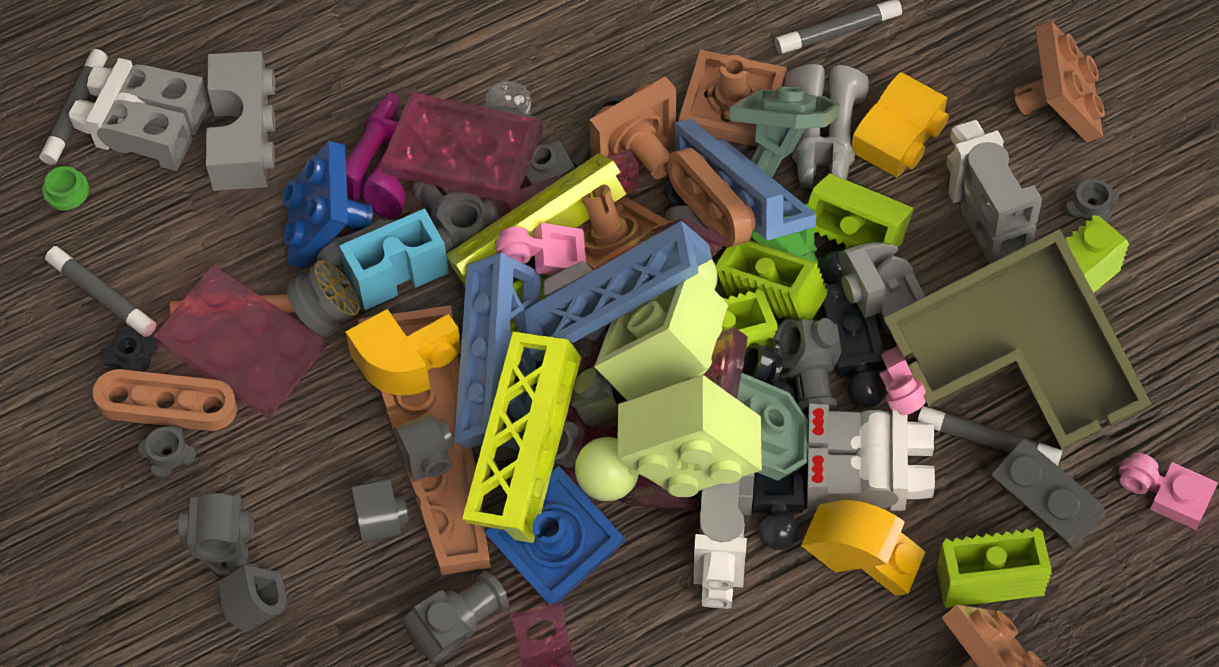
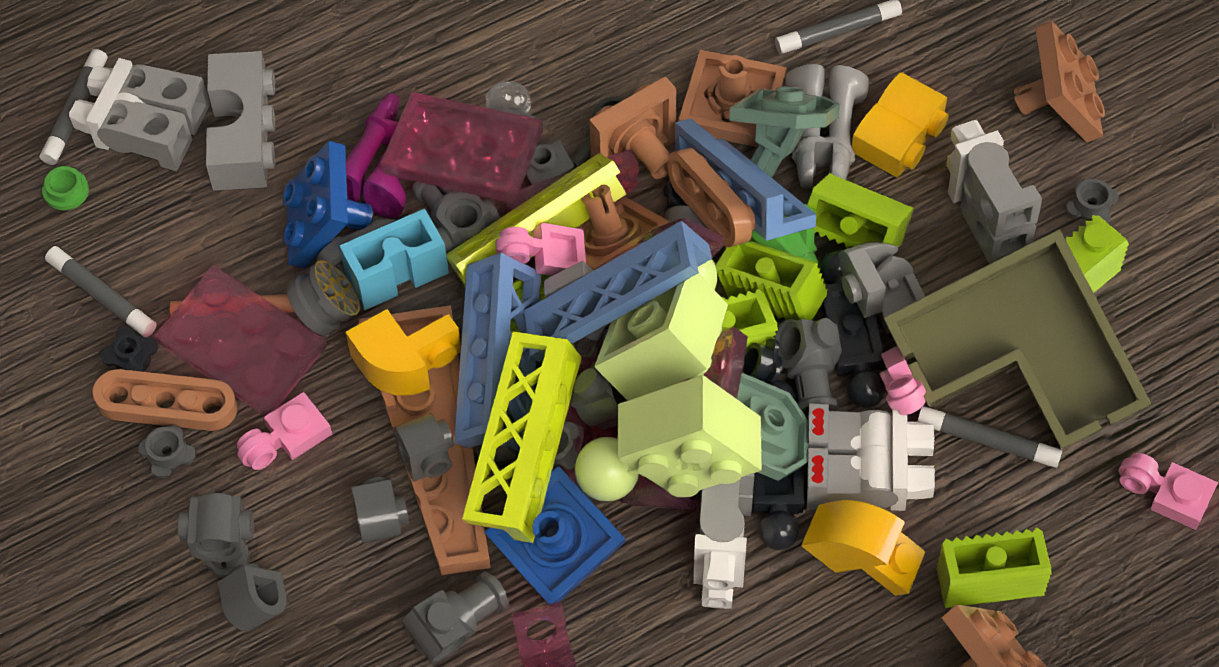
(292, 426): none -> bright pink plate
(1049, 493): dark grey brick -> none

